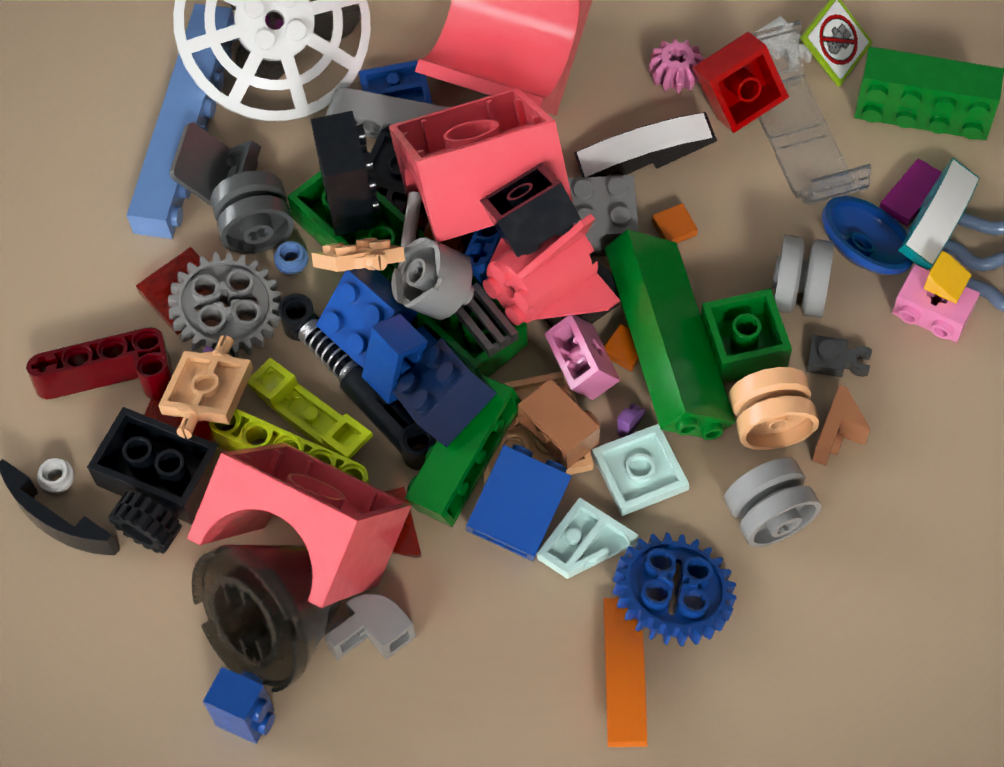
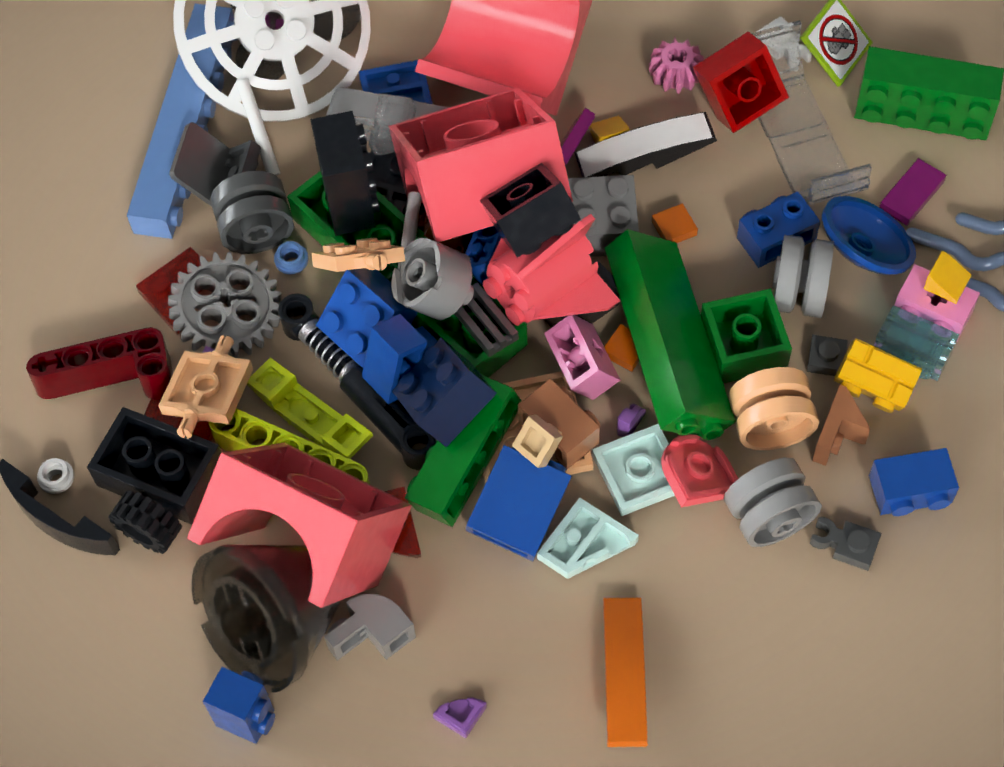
(257, 126): none -> white bar
(389, 111): none -> clear brick
(460, 714): none -> medium lavender tile
(537, 440): none -> tan tile
(576, 133): none -> magenta tile
(608, 128): none -> yellow slope
(696, 470): none -> coral tile
(707, 594): blue gear -> none
(763, 230): none -> blue brick
(852, 544): none -> dark grey plate
(877, 376): none -> yellow brick
(913, 482): none -> blue brick
(917, 342): none -> clear light blue brick
(939, 214): white slope -> none

